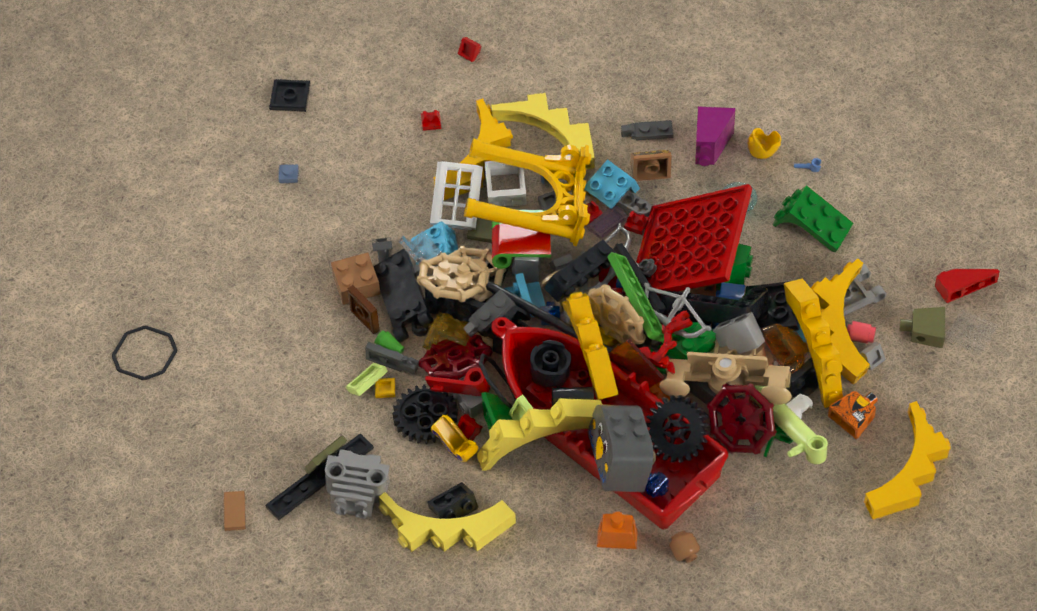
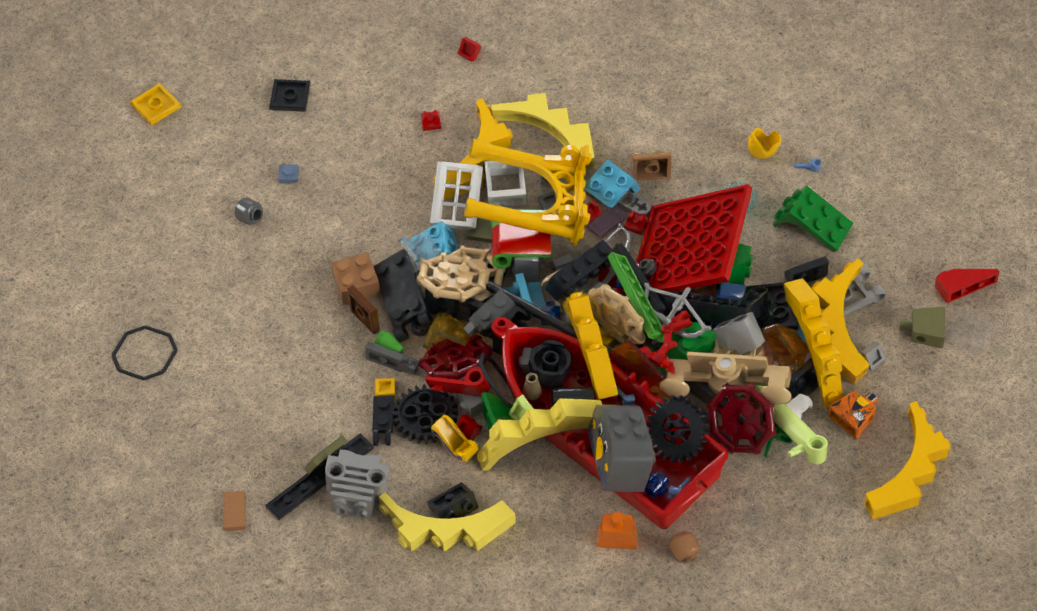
(155, 104): none -> yellow tile
(248, 211): none -> dark grey head
(366, 379): yellowish green tile -> none
(382, 247): dark grey tile -> none
(382, 418): none -> black hinge
(524, 361): none -> dark grey plate
(532, 388): none -> dark tan cone
(626, 399): none -> medium blue hand
(648, 130): dark grey hinge -> none
(674, 490): none -> medium blue hand
(714, 132): magenta slope -> none
(809, 271): none -> black bracket
(861, 332): coral brick -> none

